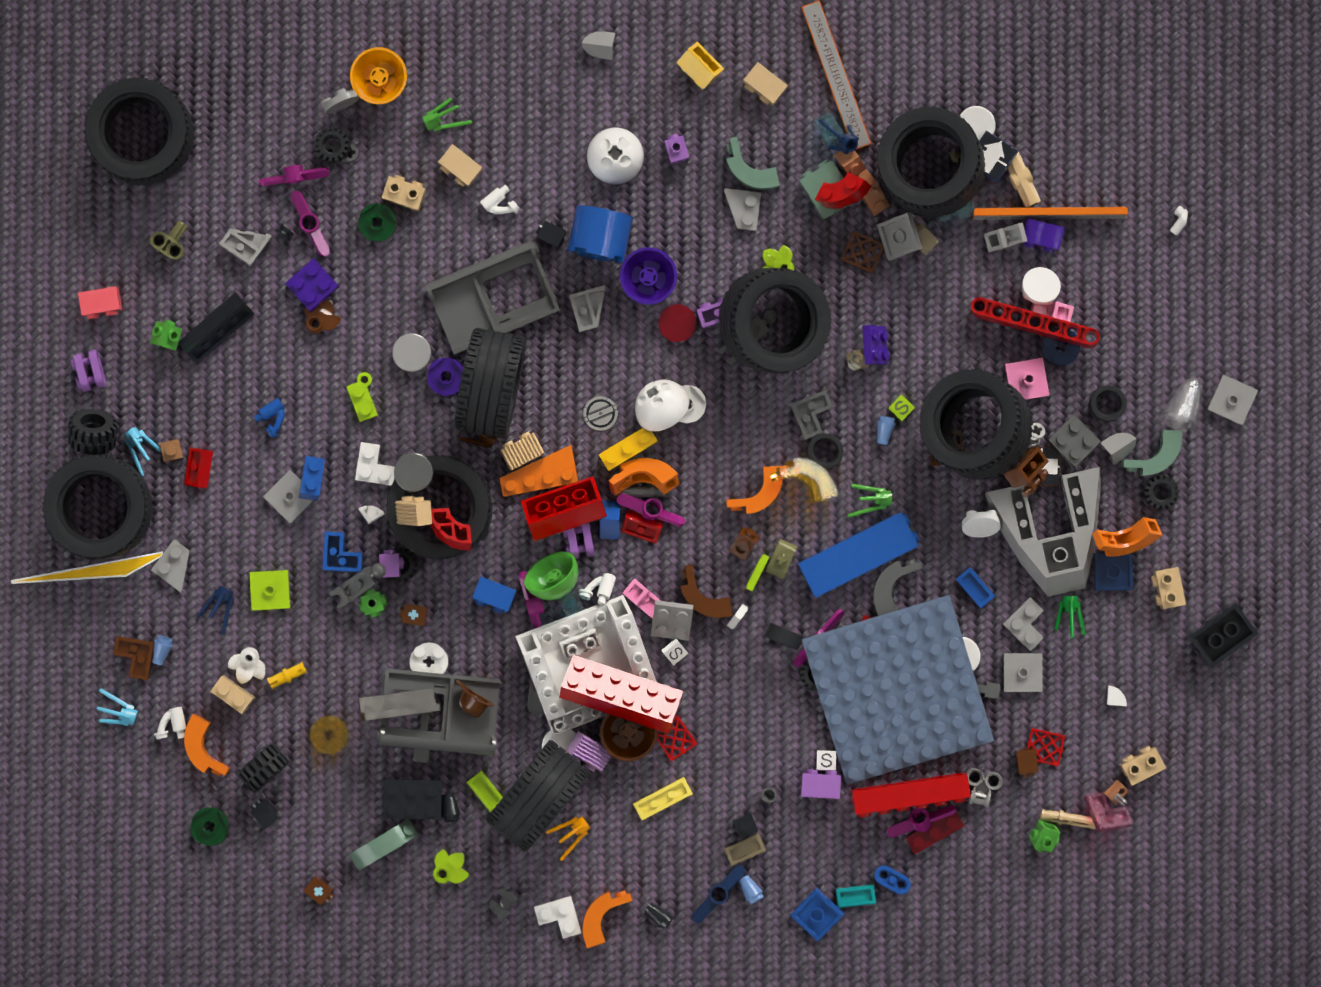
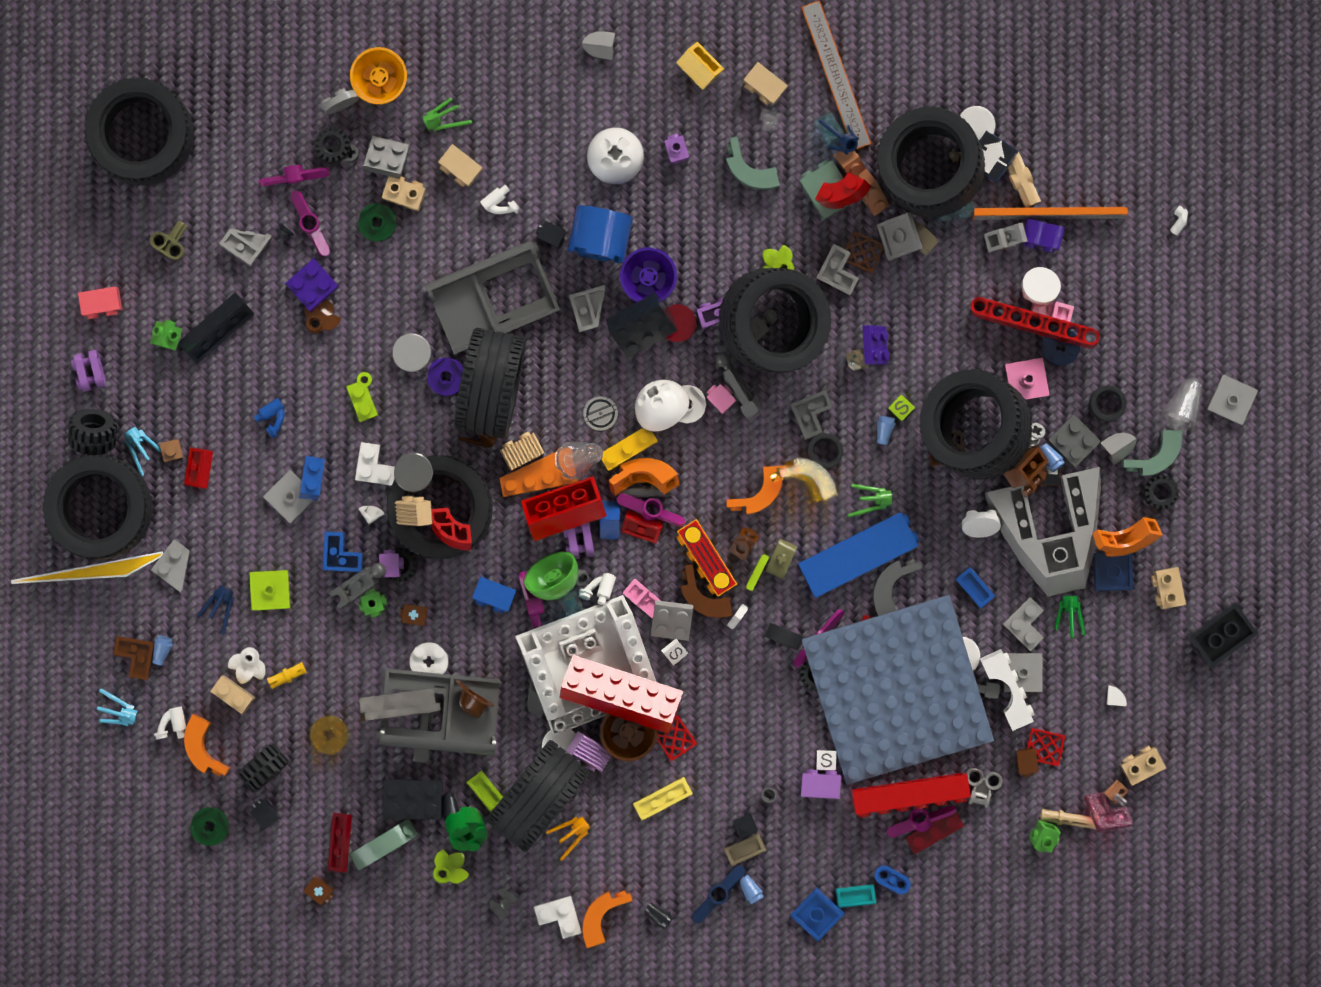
(339, 842): none -> dark red plate
(386, 157): none -> plate
(466, 829): none -> green brick
(577, 458): none -> clear cone
(584, 577): none -> dark grey hinge
(641, 325): none -> black brick
(706, 557): none -> brick
(721, 397): none -> bright pink brick
(744, 208): light grey wing -> none
(750, 404): none -> dark grey plate
(769, 118): none -> clear tile
(833, 272): none -> light grey plate
(1017, 711): none -> white arch
(1055, 460): none -> medium blue cone

